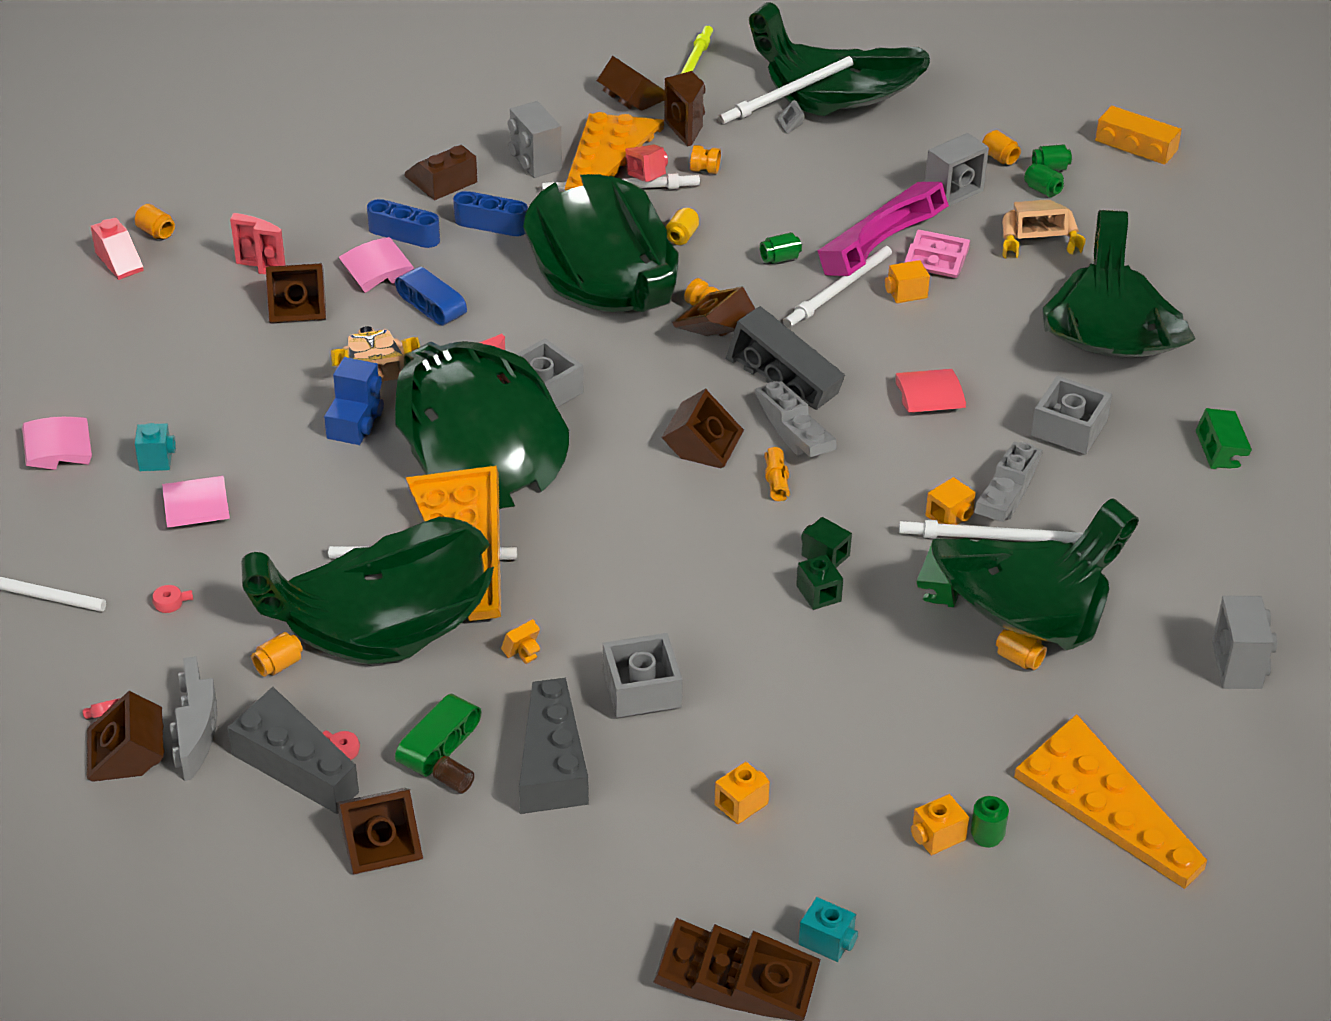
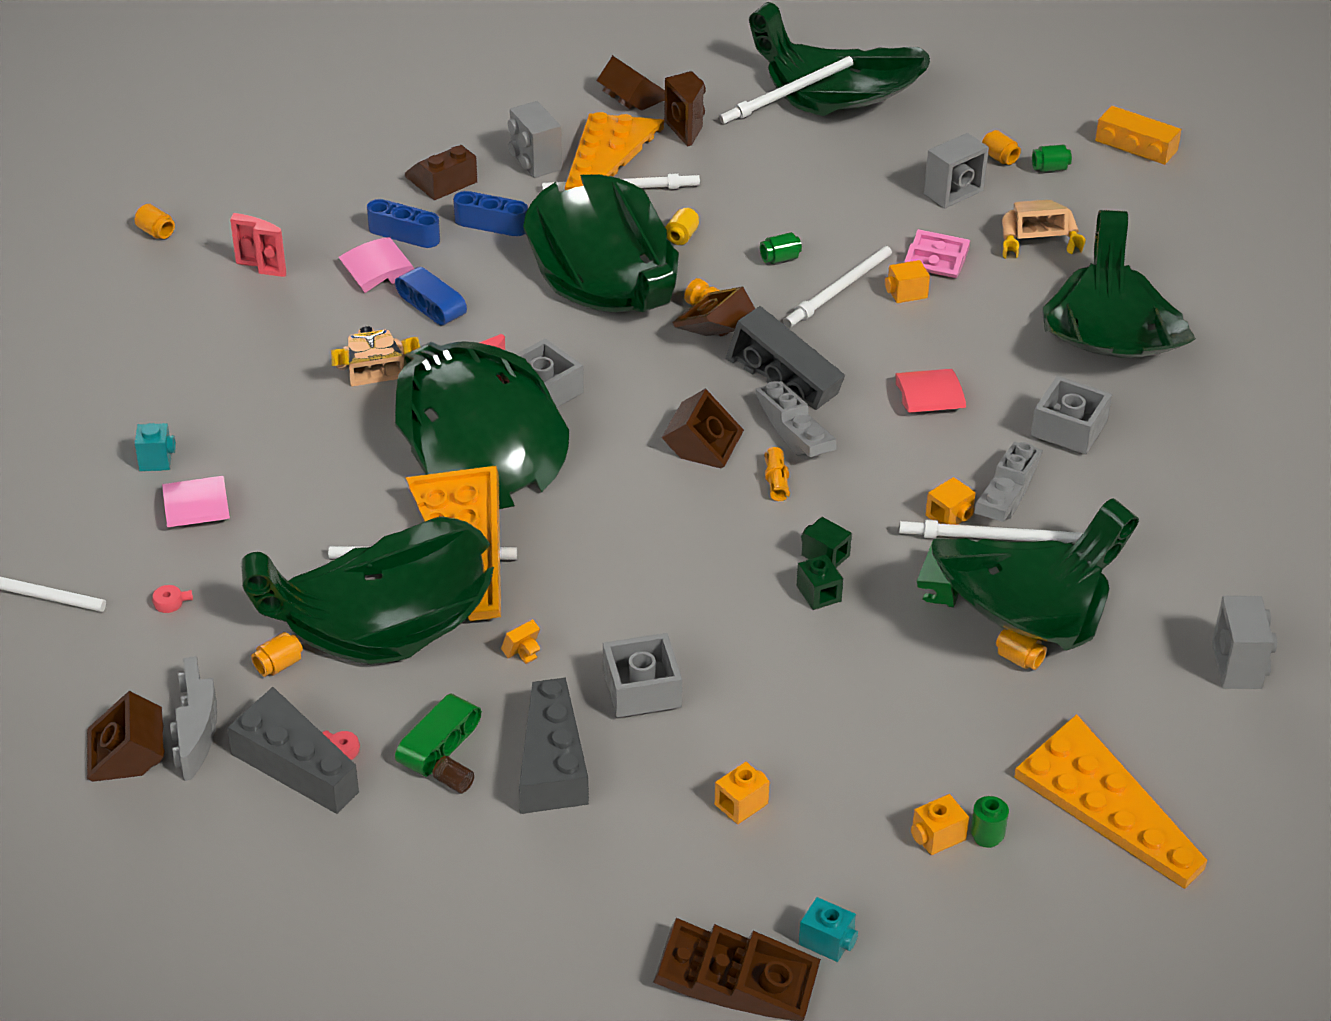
(56, 440): bright pink slope -> none
(98, 709): coral piece -> none
(116, 248): slope -> none
(296, 293): reddish brown slope -> none
(355, 401): blue brick -> none
(380, 830): reddish brown slope -> none
(646, 162): coral slope -> none
(700, 44): neon yellow bar -> none
(705, 159): light orange wheel -> none
(791, 117): light grey slope -> none
(851, 248): dark pink arch -> none
(1044, 179): green brick -> none
(1222, 438): green hinge -> none

